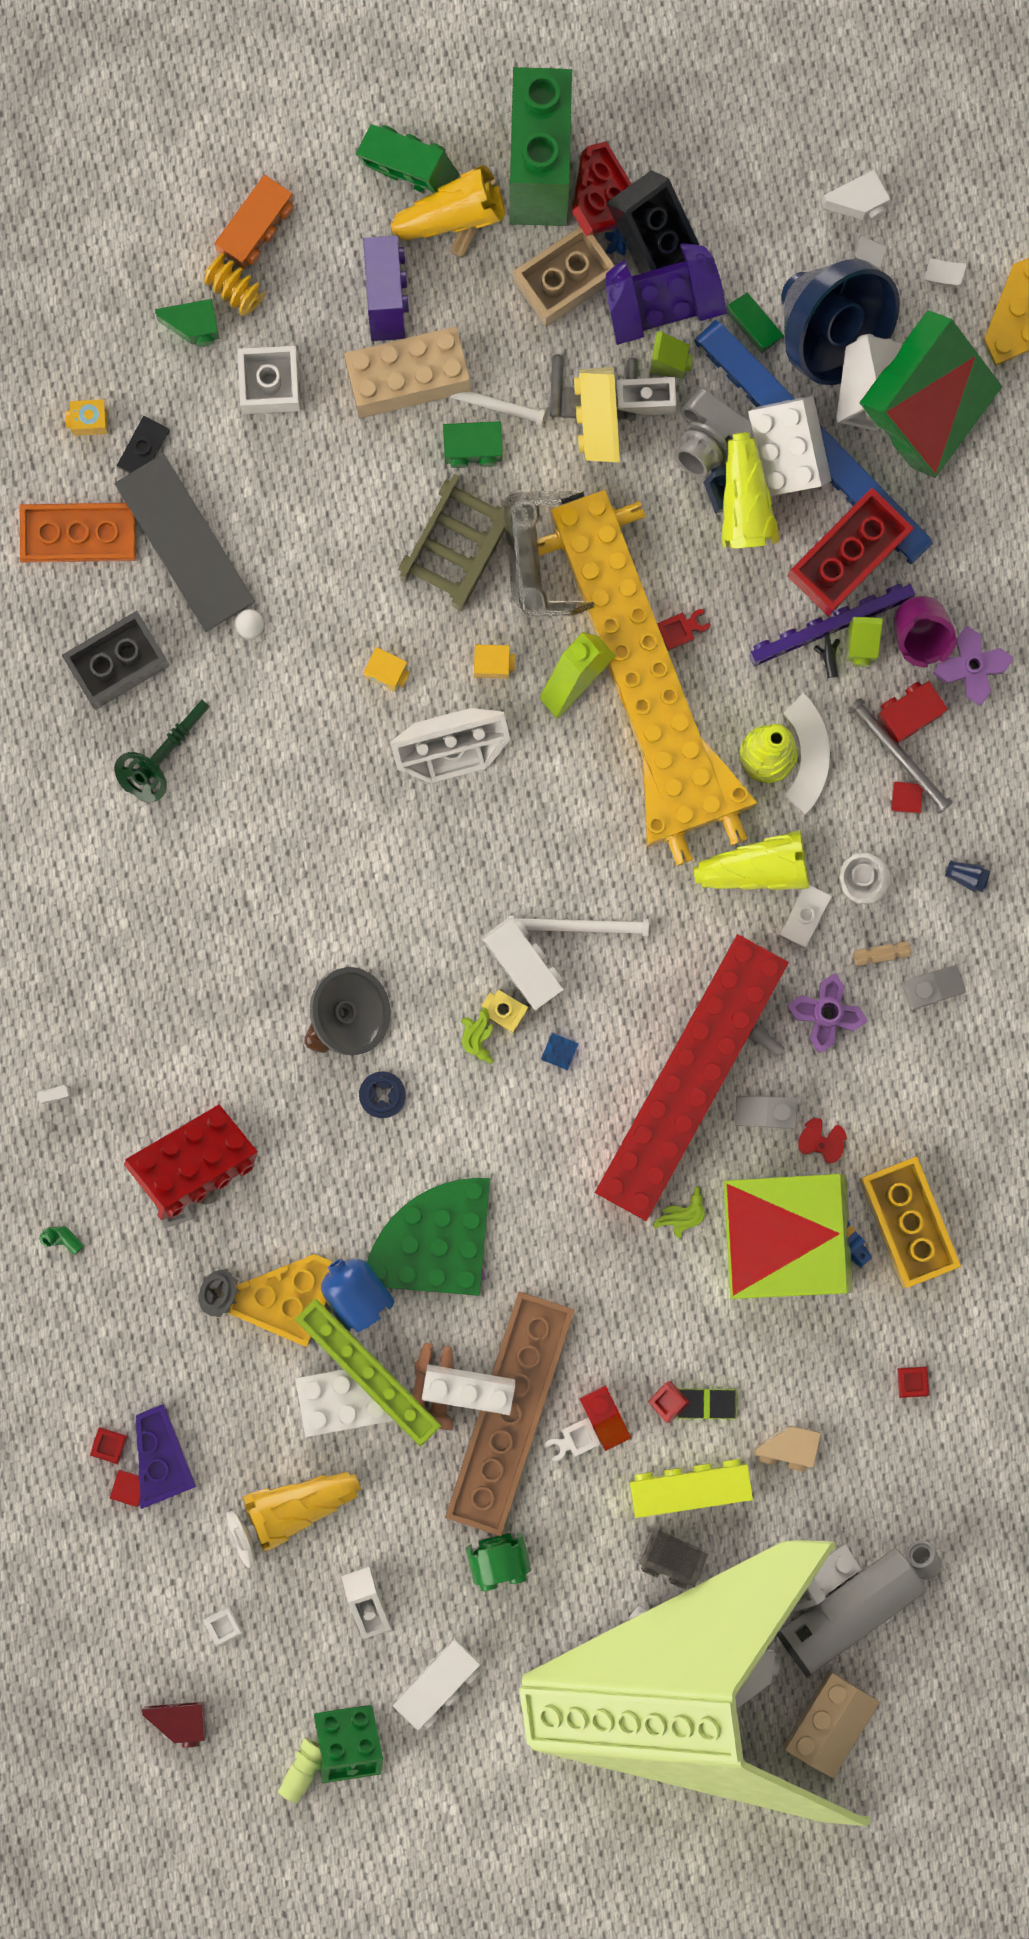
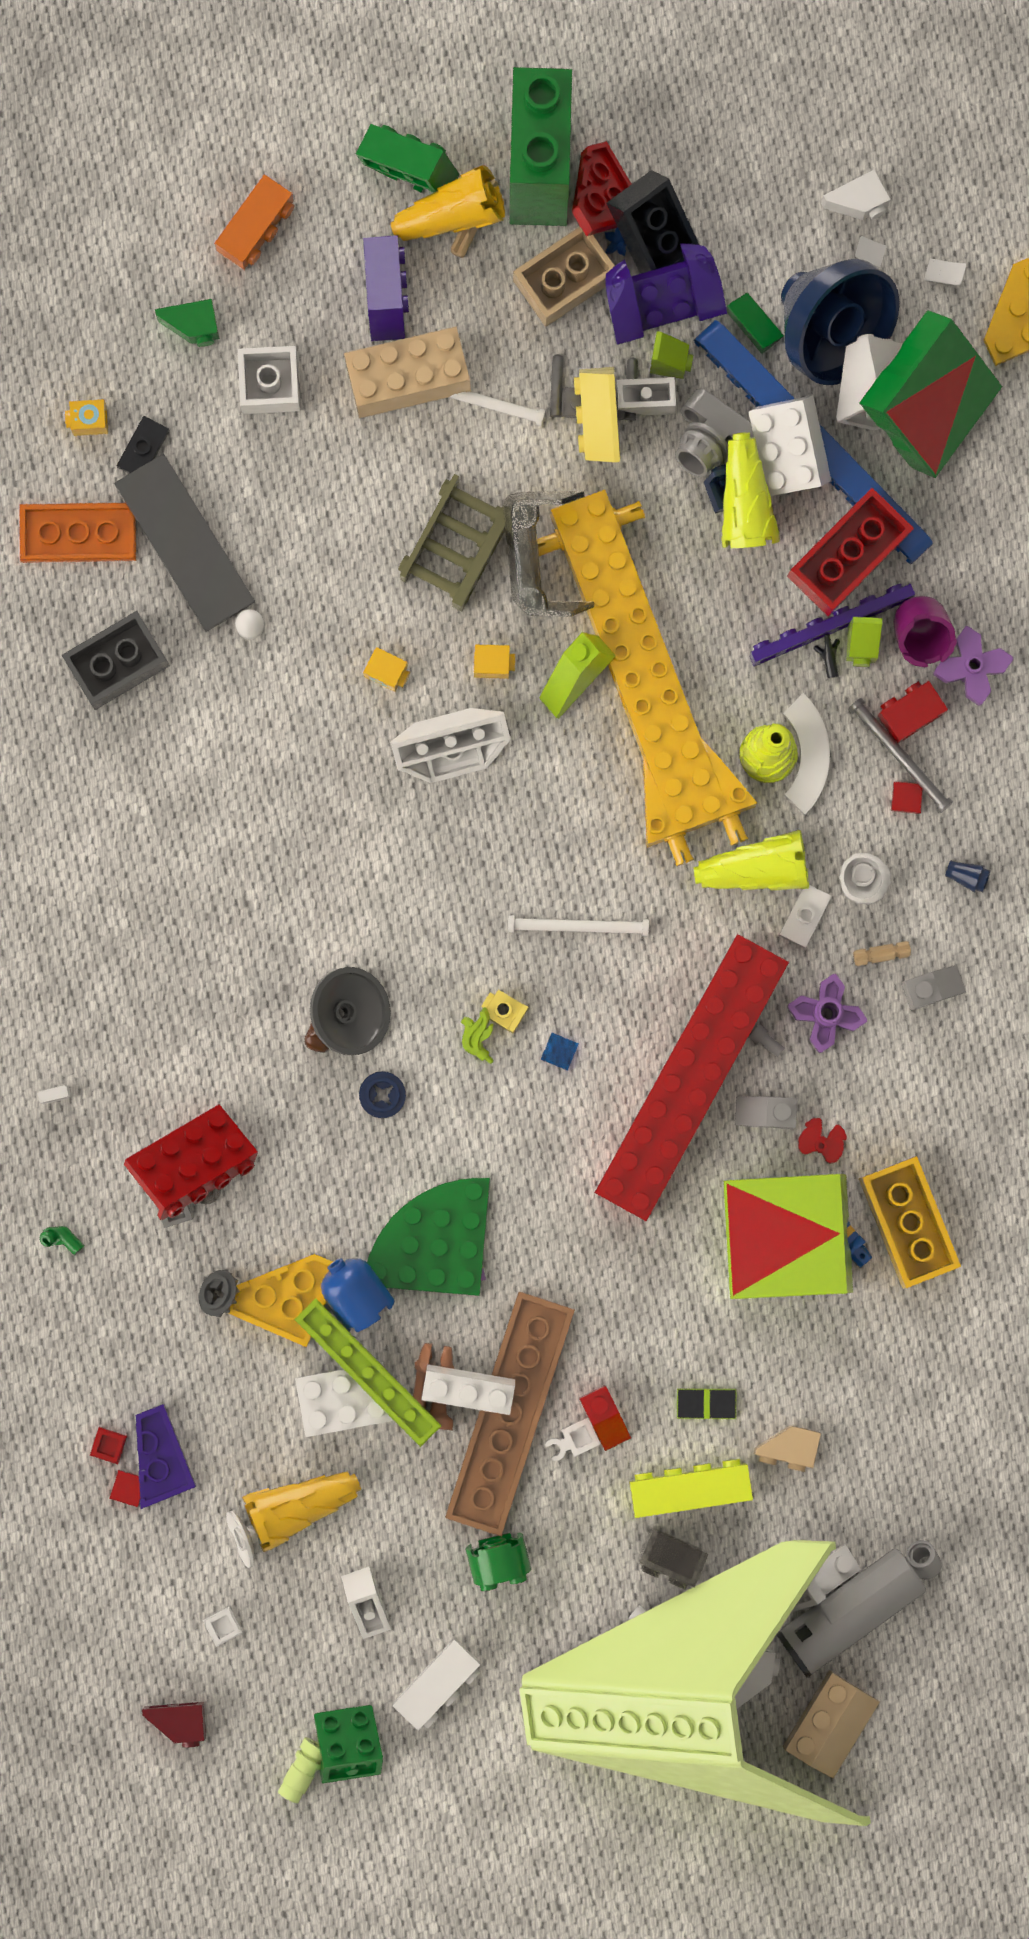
(150, 766): dark green dish -> none
(232, 286): yellow piece -> none
(472, 444): green brick -> none
(523, 962): white brick -> none
(668, 1402): red tile -> none
(678, 631): red plate -> none
(681, 1217): lime piece -> none
(913, 1382): red tile -> none

